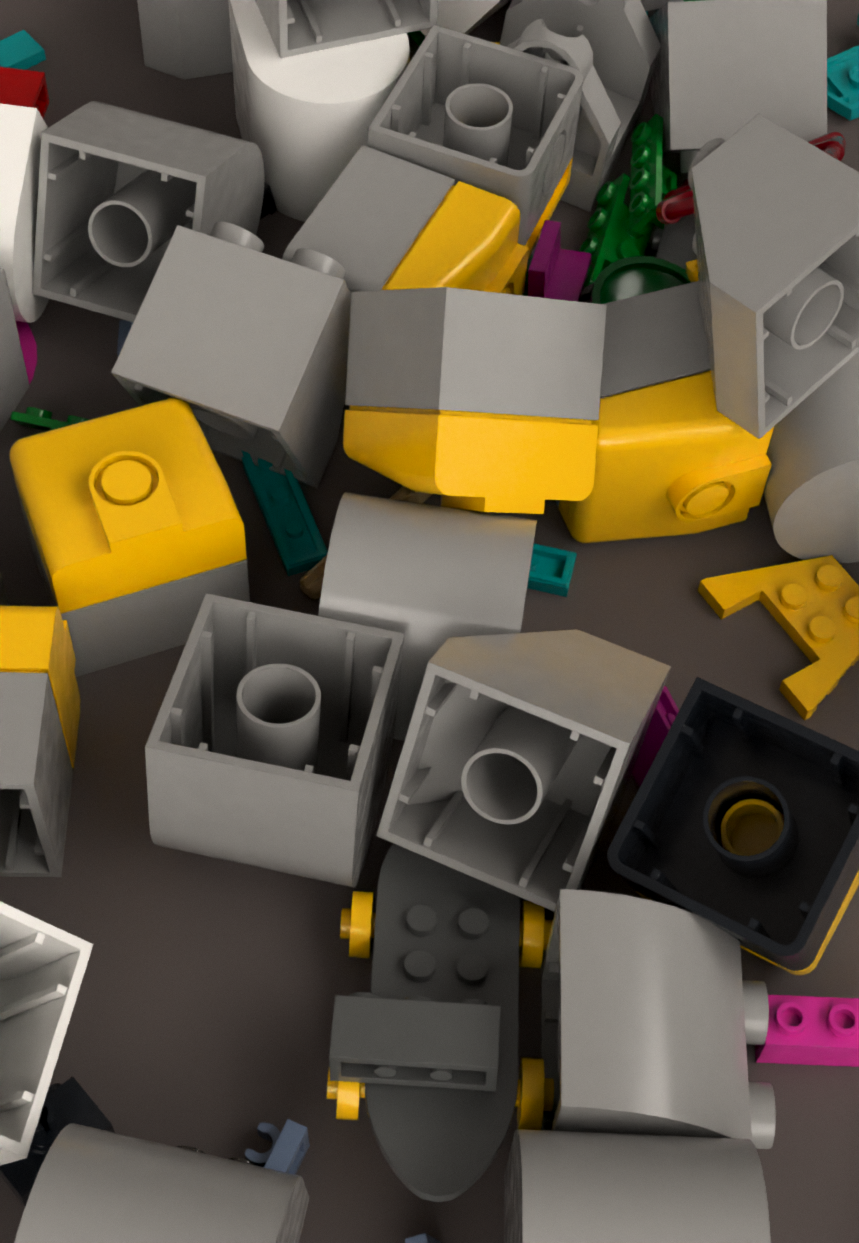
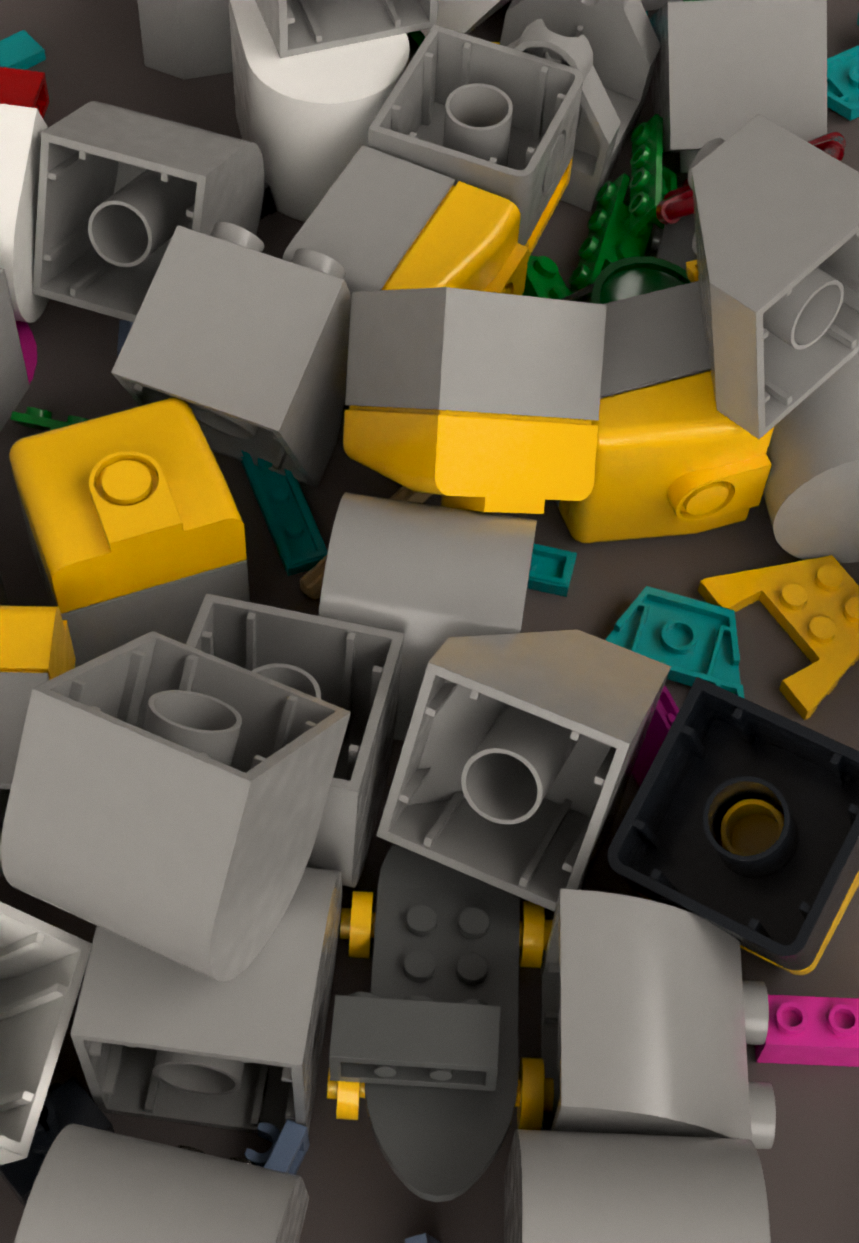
(170, 799): none -> light grey brick
(210, 1050): none -> light grey brick
(556, 271): magenta panel -> none
(684, 634): none -> teal wing

